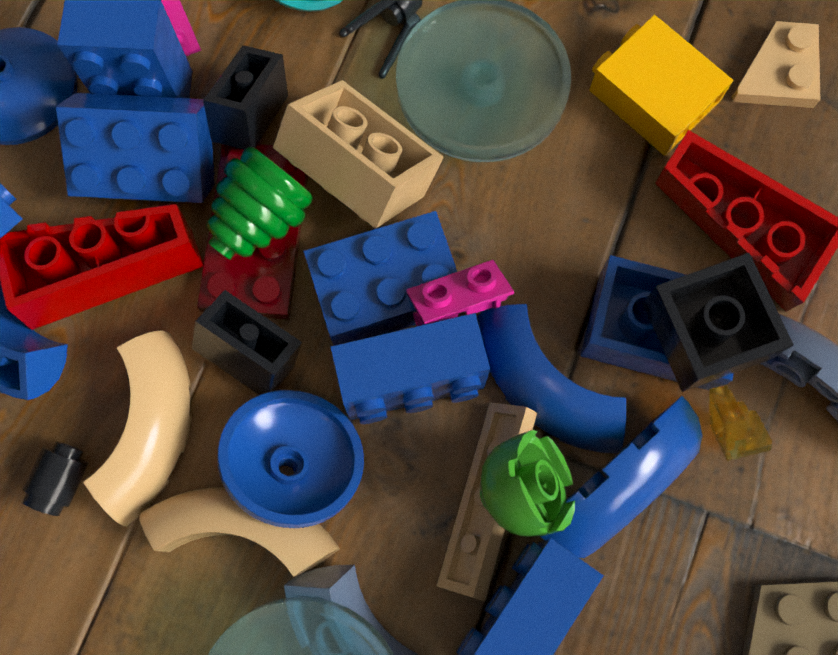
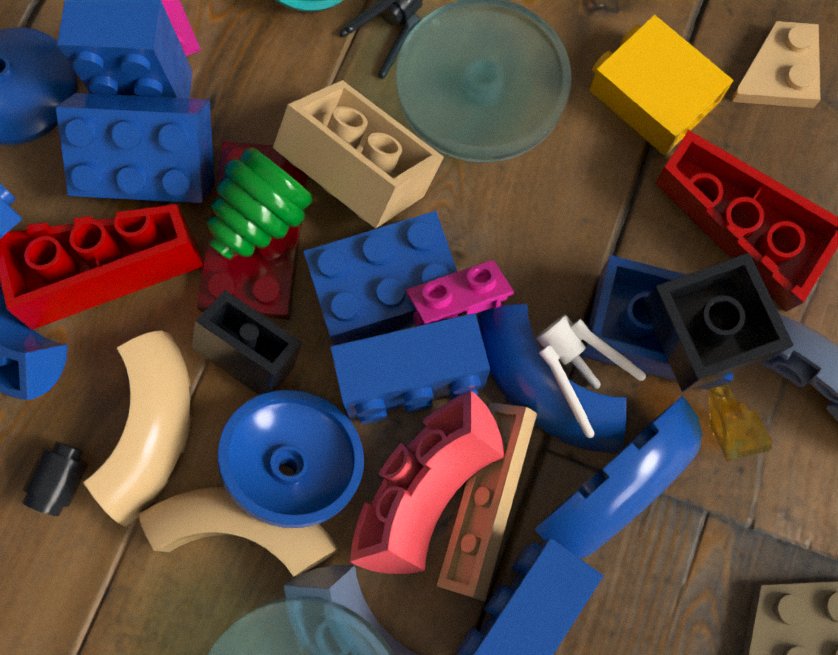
(246, 97): black brick -> none
(419, 483): none -> coral brick
(526, 486): bright green cylinder -> none
(563, 342): none -> white plant

